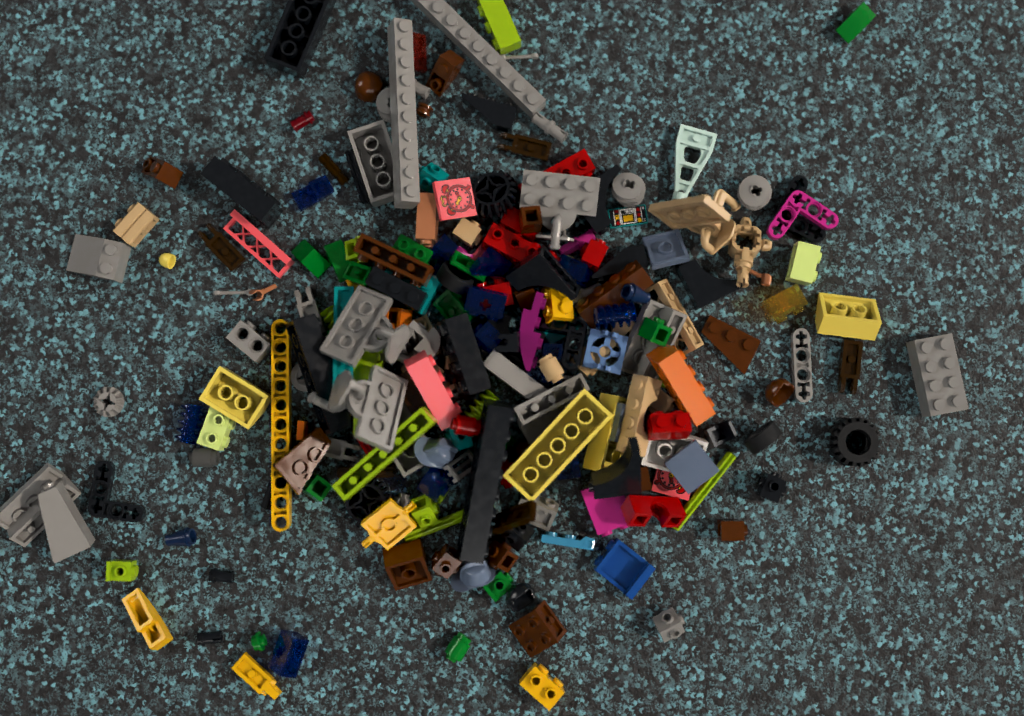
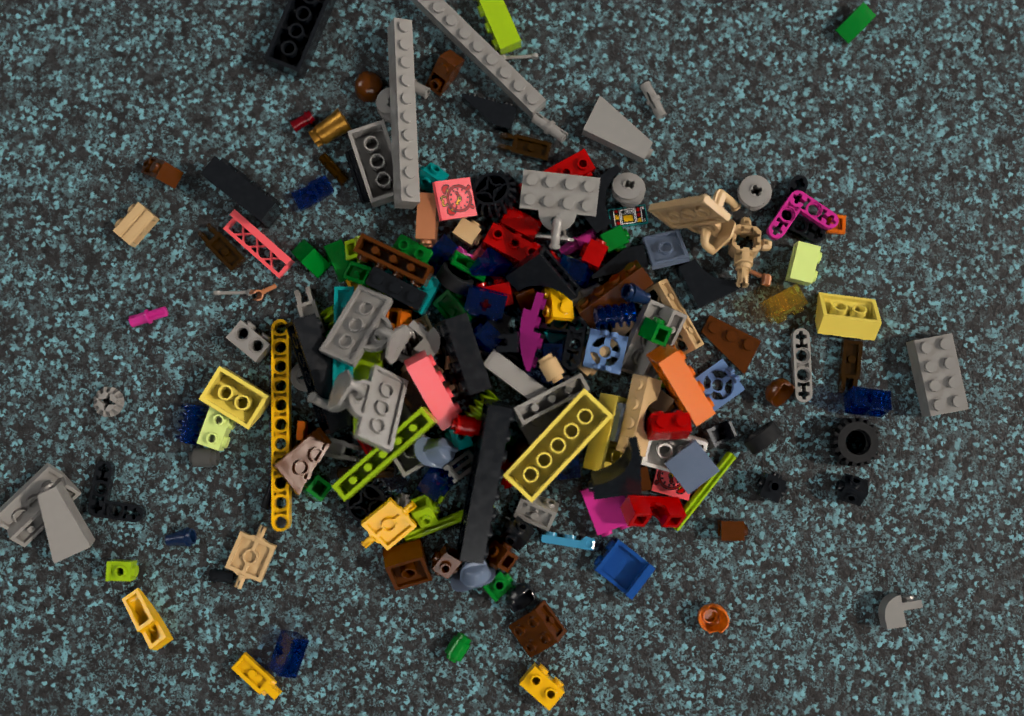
(99, 258): light grey slope -> none
(147, 316): none -> dark pink axle
(167, 260): light yellow hinge -> none
(209, 637): black pin -> none
(250, 556): none -> tan plate
(259, 641): green plate -> none
(330, 128): none -> pearl gold plant
(420, 56): clear red plate -> none
(423, 110): reddish brown bush -> none
(514, 517): dark brown hinge -> none
(530, 219): reddish brown brick -> none
(615, 239): none -> green brick
(616, 132): none -> light grey slope
(653, 100): none -> light grey pin
(669, 624): light grey brick -> none
(695, 139): light aqua plate -> none
(713, 618): none -> orange hair
(736, 389): none -> medium blue piece
(840, 228): none -> orange tile
(852, 489): none -> black brick
(867, 402): none -> clear blue brick
(892, 609): none -> light grey brick

